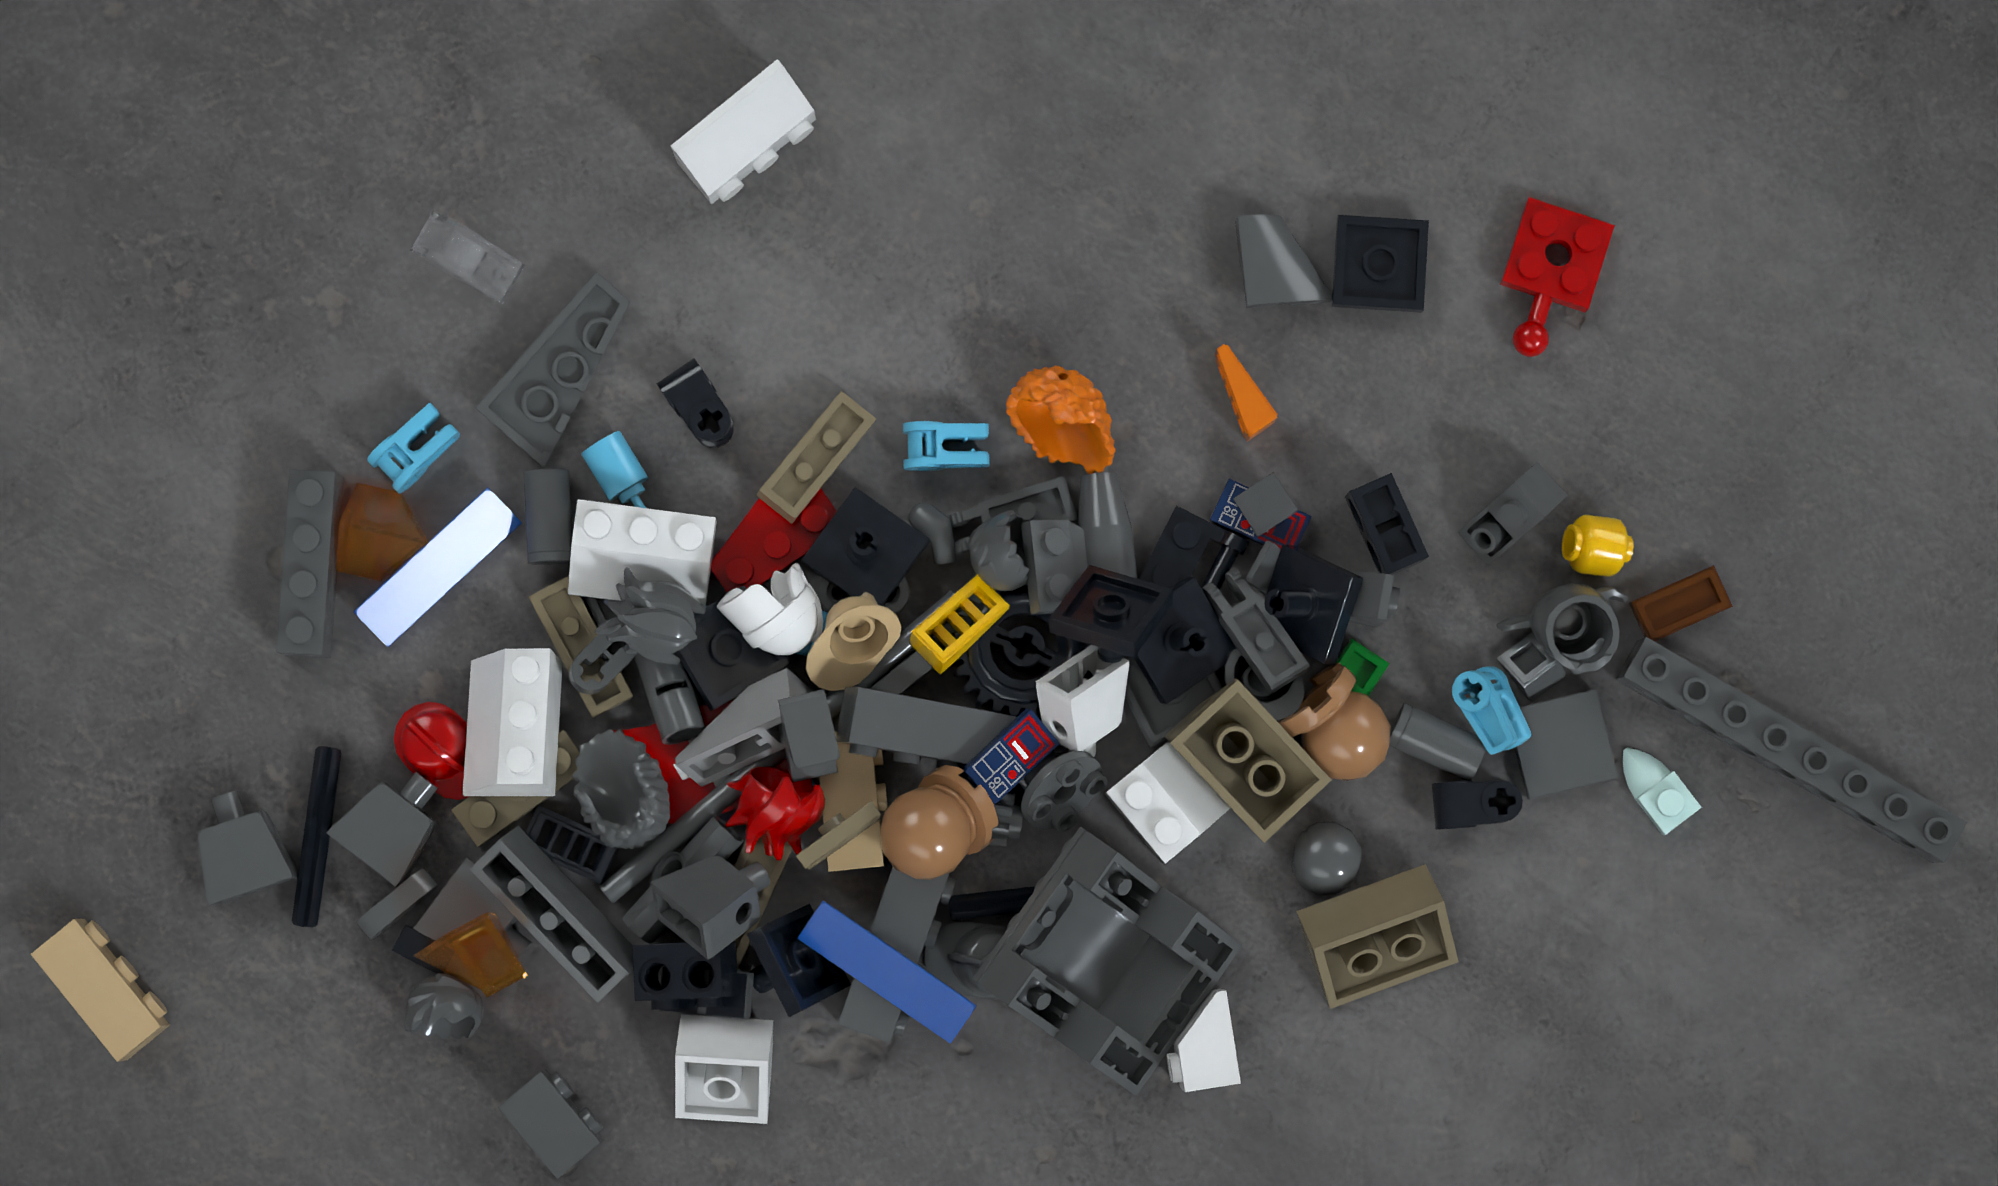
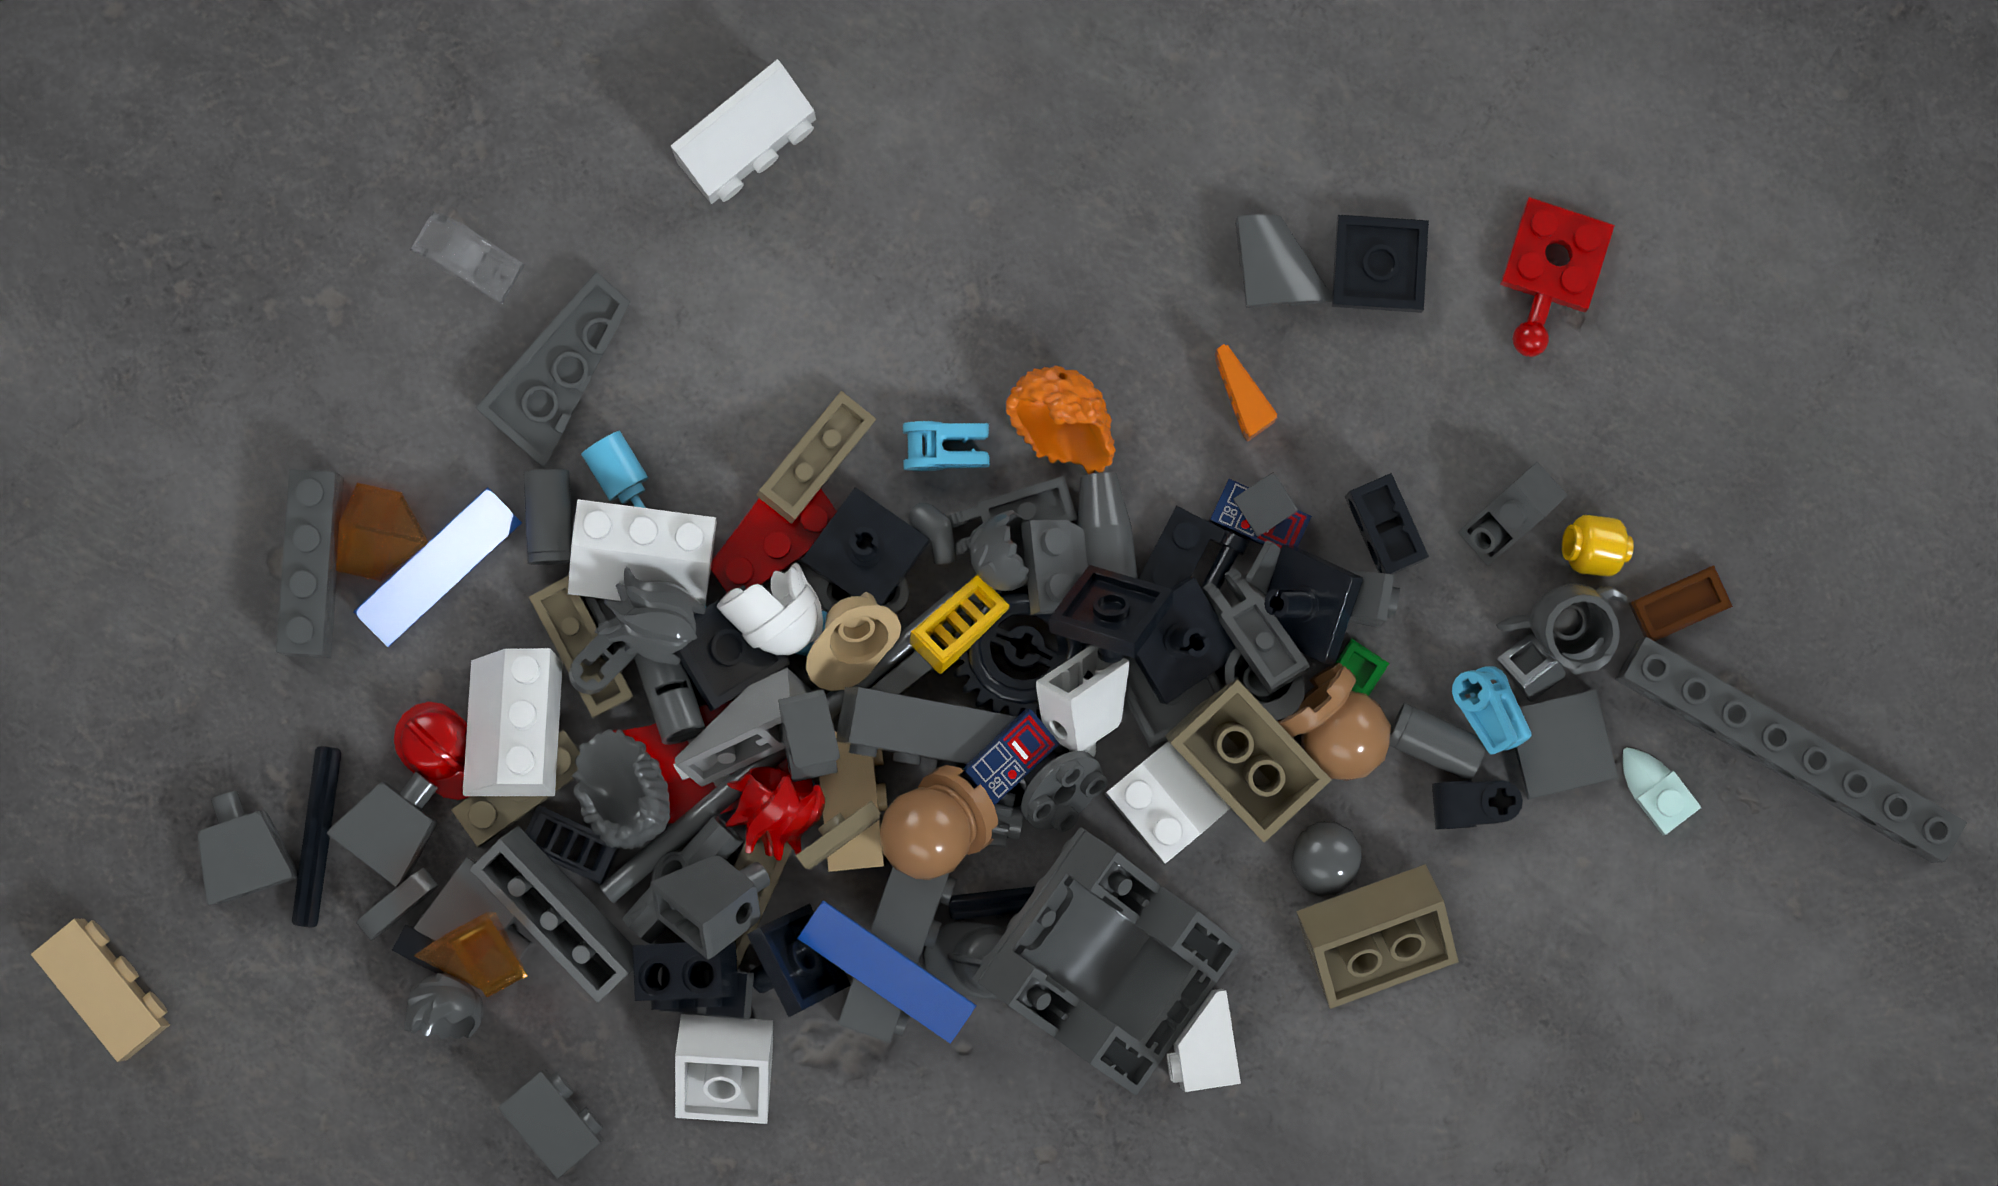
(414, 462): medium azure piece -> none
(695, 399): black piece -> none

